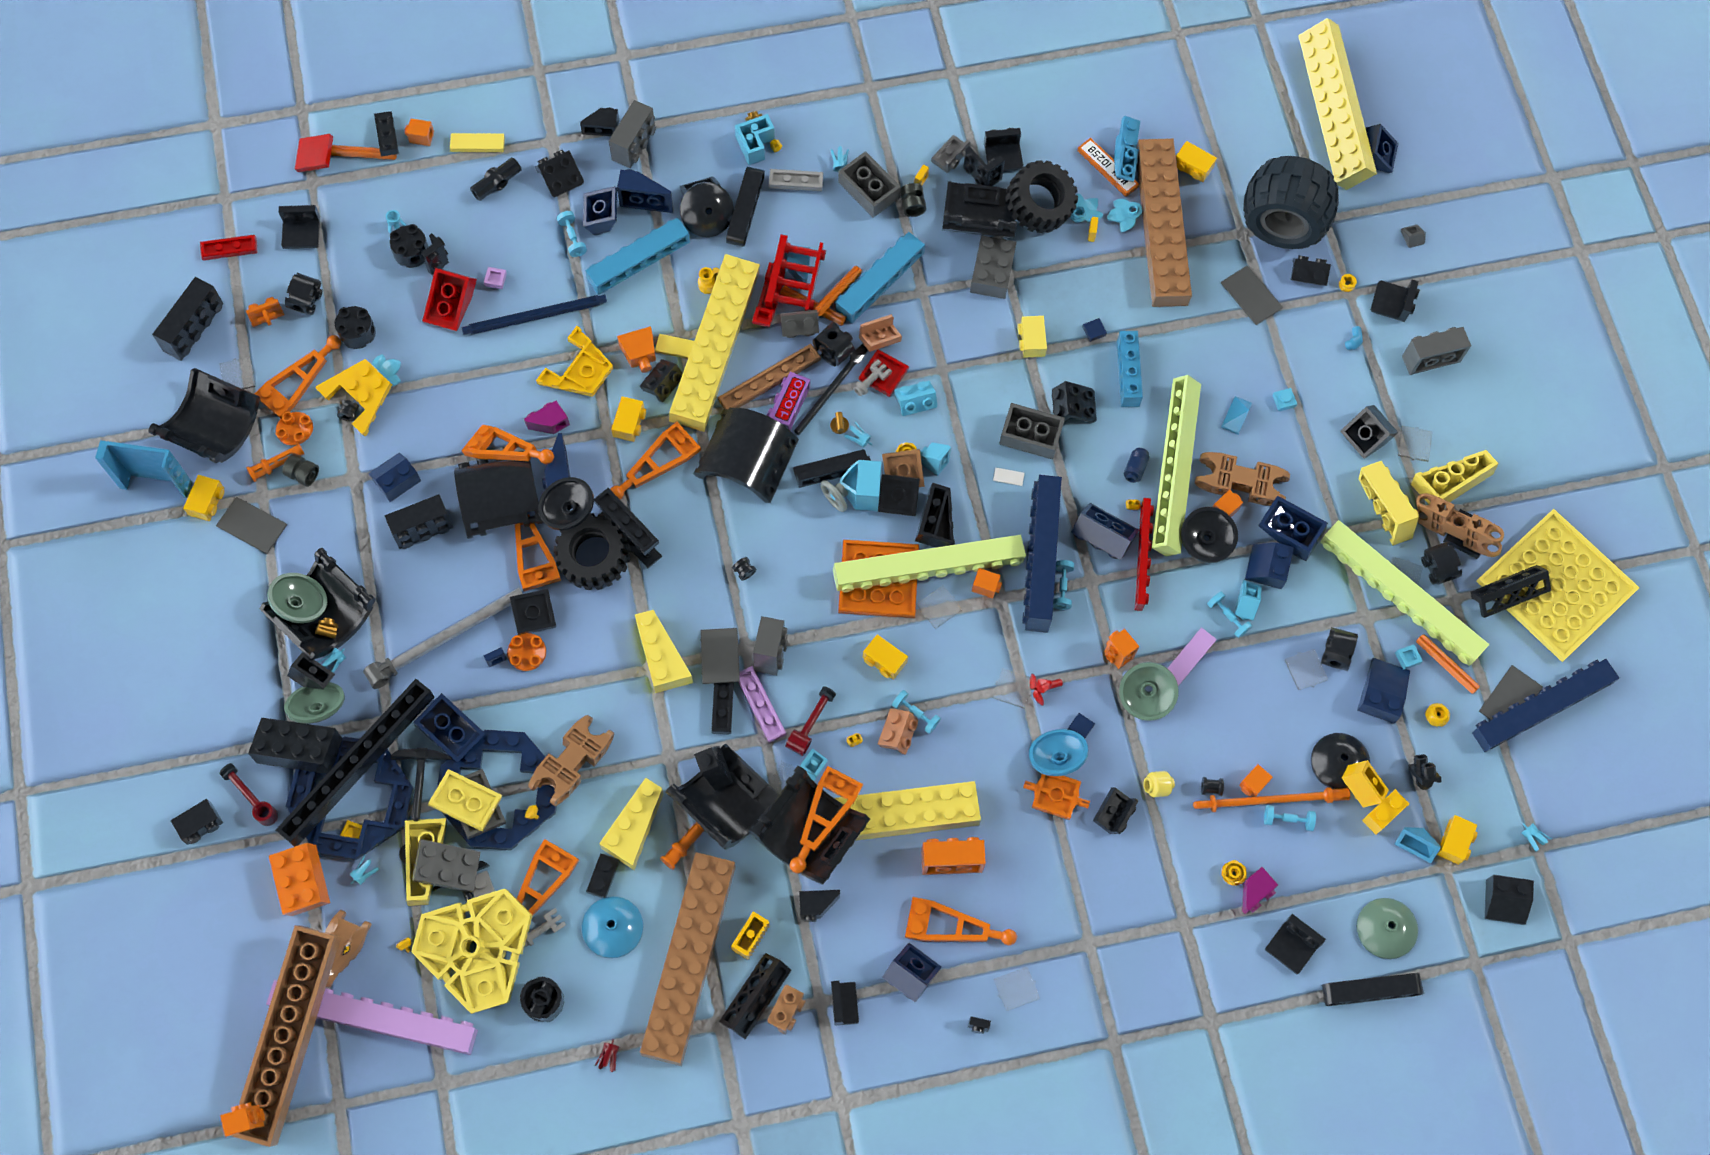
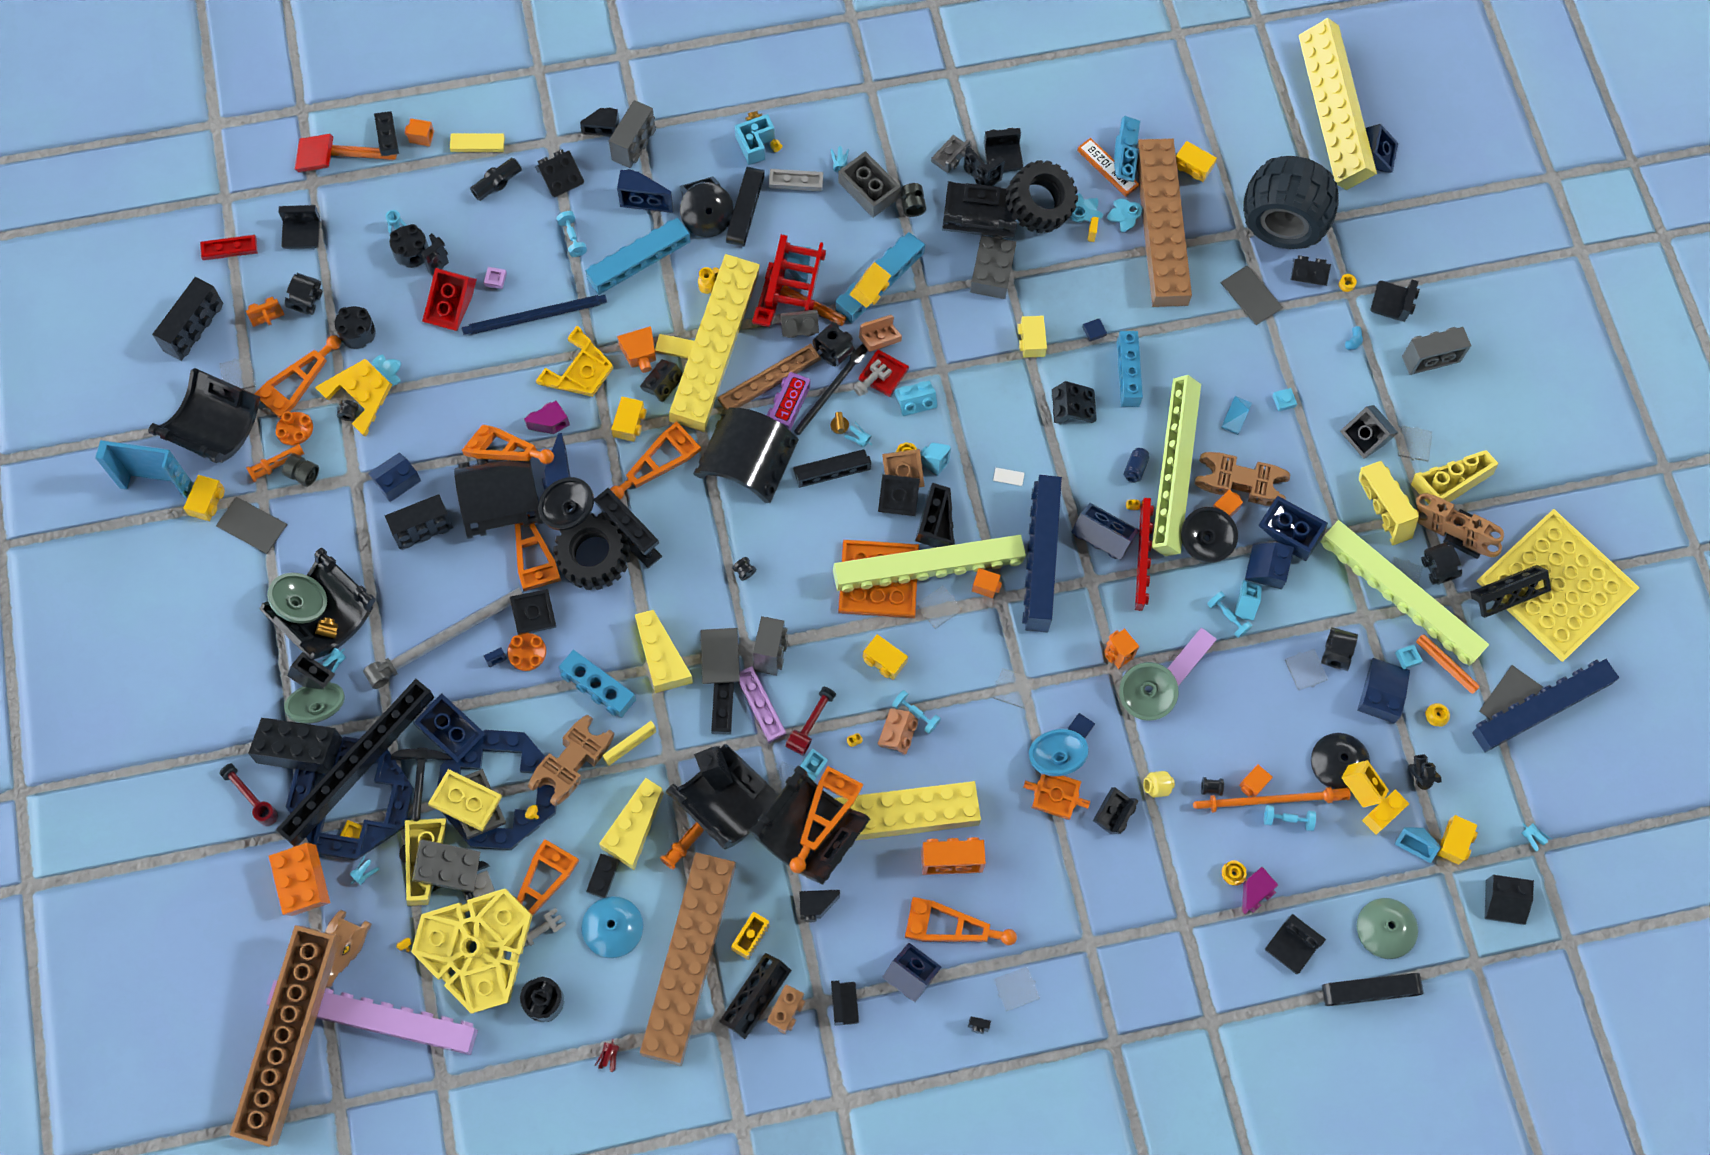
(197, 822): black brick -> none
(242, 1119): orange brick -> none
(576, 662): none -> dark azure brick
(600, 210): dark blue slope -> none
(629, 743): none -> light yellow tile
(837, 290): orange axle -> none
(858, 484): medium azure piece -> none
(870, 284): none -> yellow brick
(922, 175): yellow tile -> none
(1031, 431): dark grey brick -> none
(1042, 686): red plant -> none
(1063, 603): medium azure wheel -> none
(1413, 235): dark grey slope -> none

